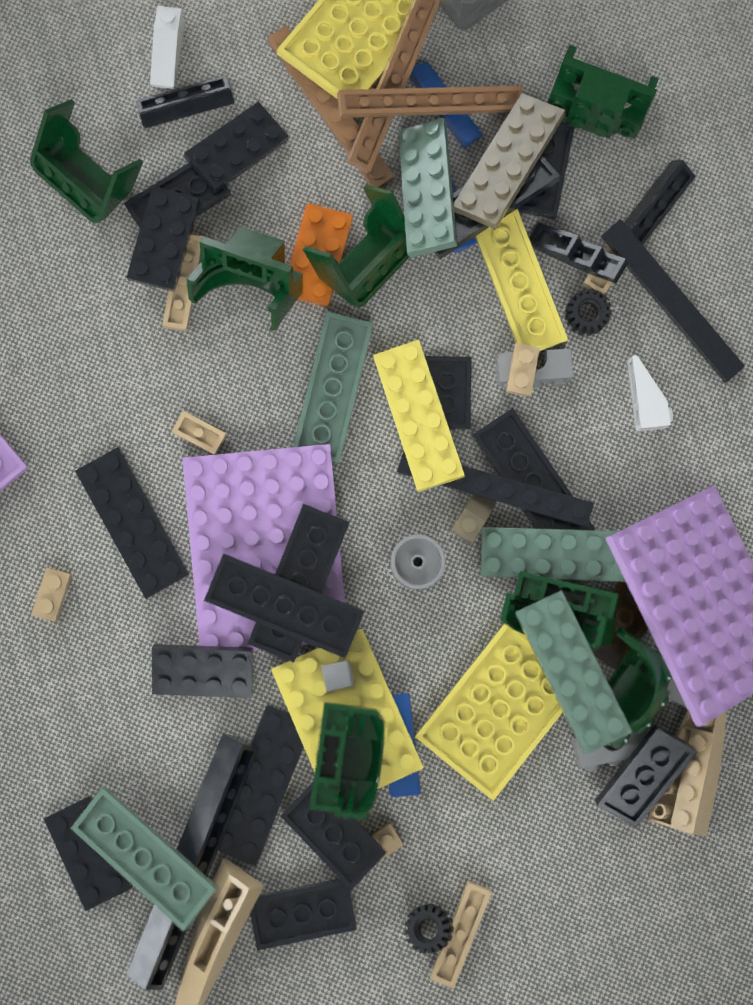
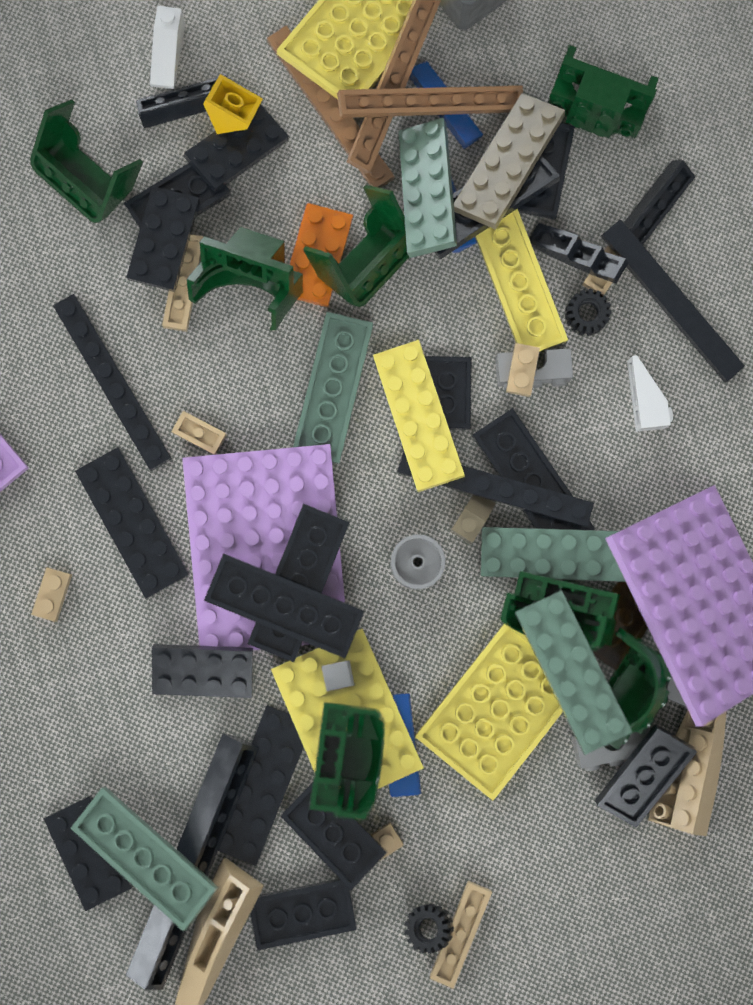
(112, 382): none -> black plate
(230, 106): none -> yellow slope

